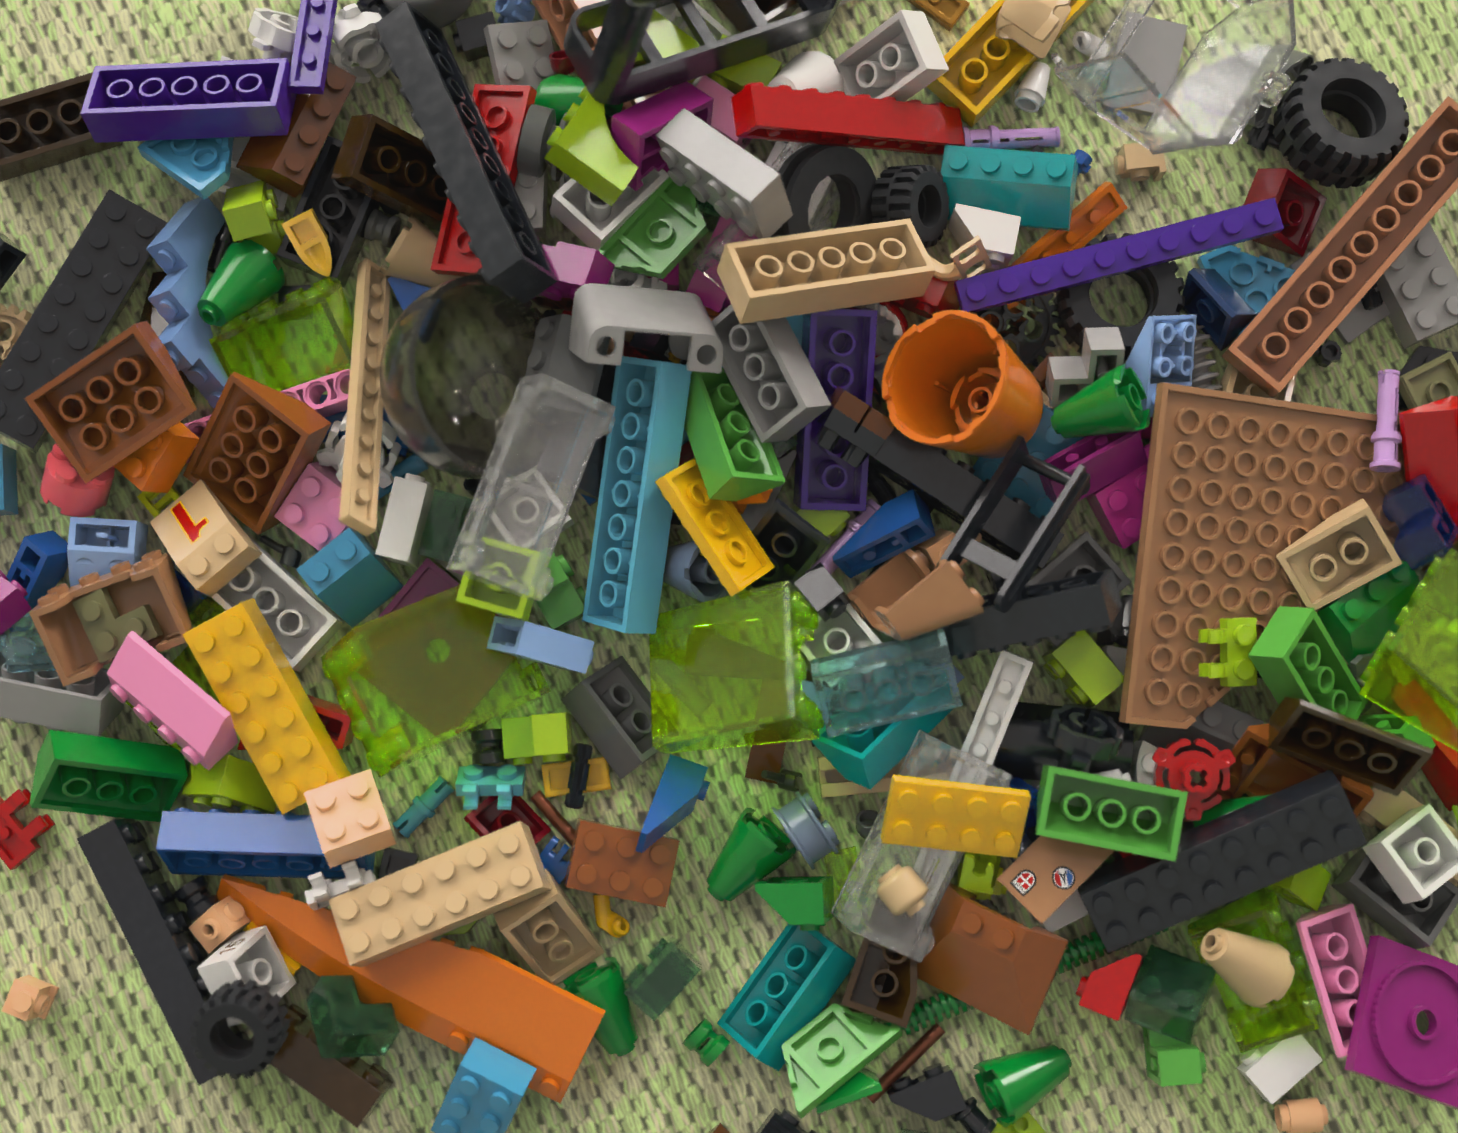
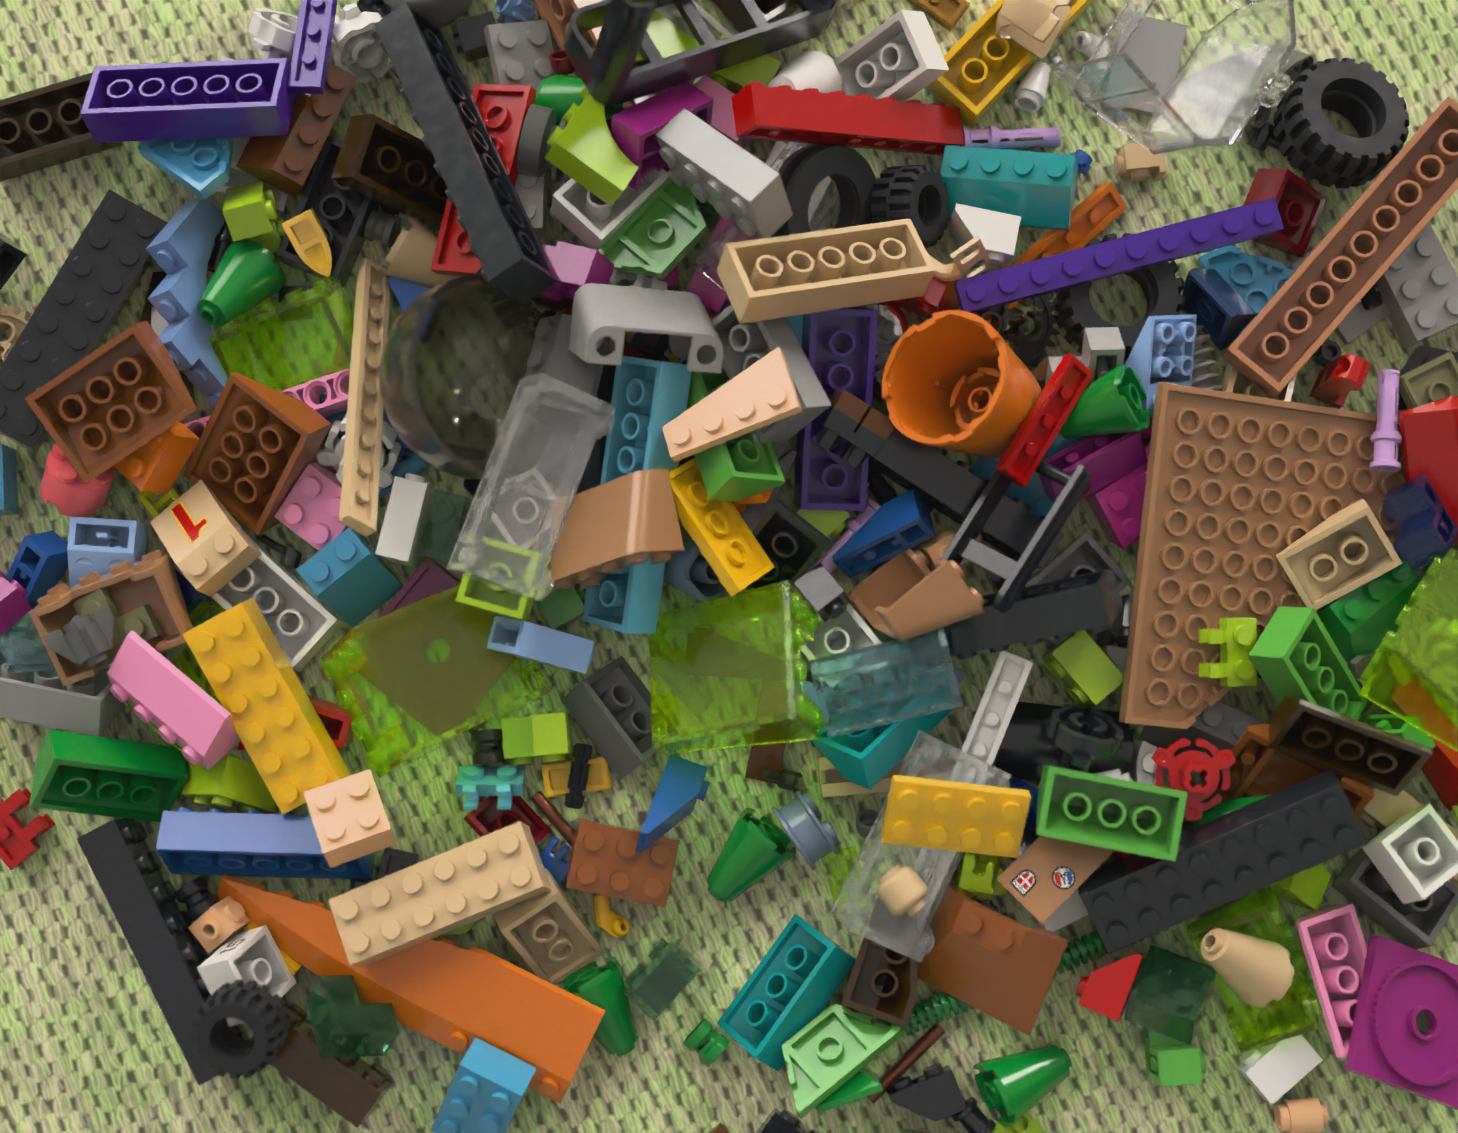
(30, 998): light nougat brick -> none
(85, 639): none -> dark grey brick
(323, 889): white plate -> none
(423, 806): pin -> none
(616, 525): none -> medium nougat windscreen
(740, 406): none -> light nougat wing
(800, 899): green slope -> none
(1044, 420): none -> red tile
(1339, 378): none -> red leg

